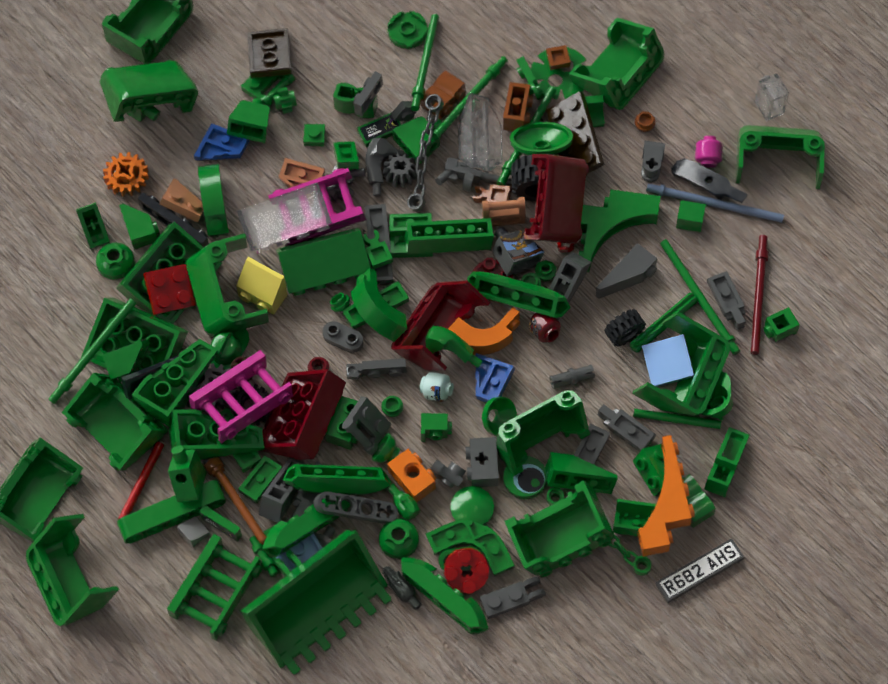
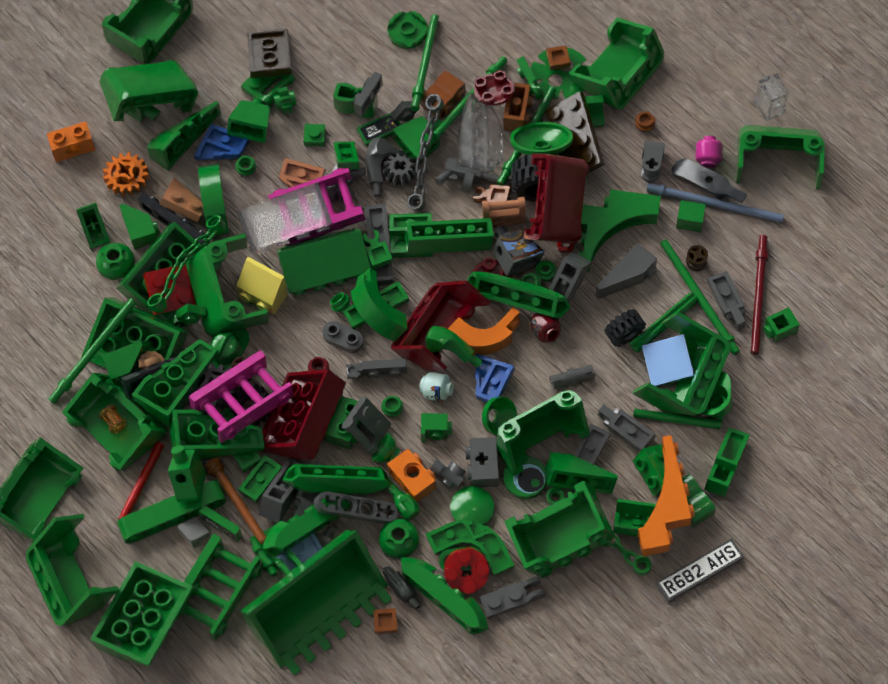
(70, 141): none -> orange brick
(113, 419): none -> clear orange bush
(141, 615): none -> green slope
(149, 359): none -> medium nougat piece
(157, 302): none -> green piece
(176, 140): none -> green wedge
(188, 315): none -> green plate
(245, 160): none -> green plate
(385, 621): none -> dark orange plate
(494, 88): none -> dark red dish
(694, 253): none -> dark brown wheel

